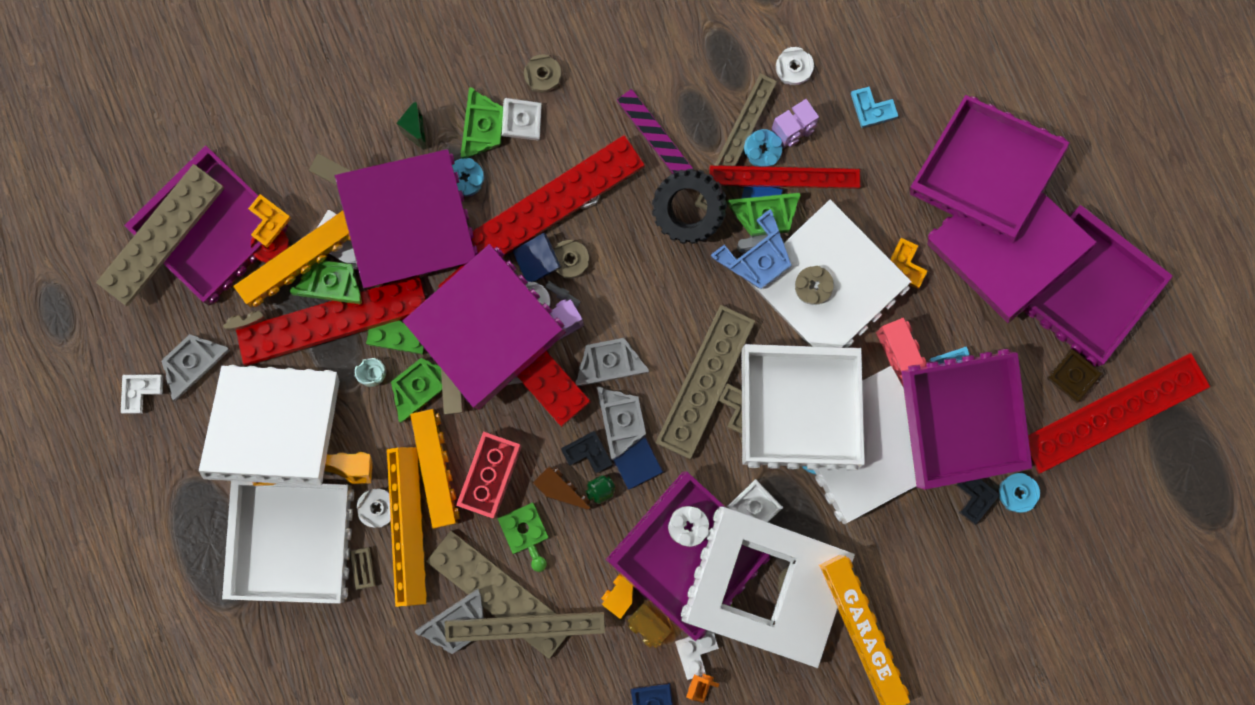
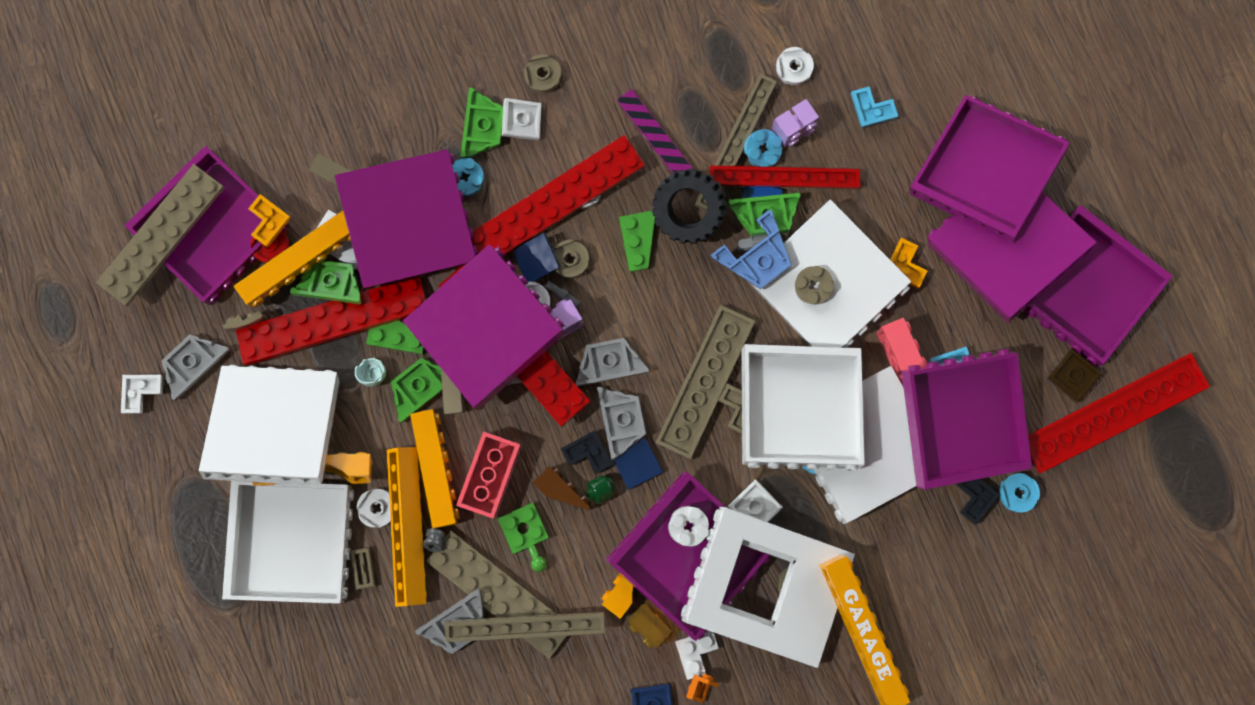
(412, 125): dark green slope -> none
(434, 540): none -> dark grey wheel
(637, 239): none -> bright green wing

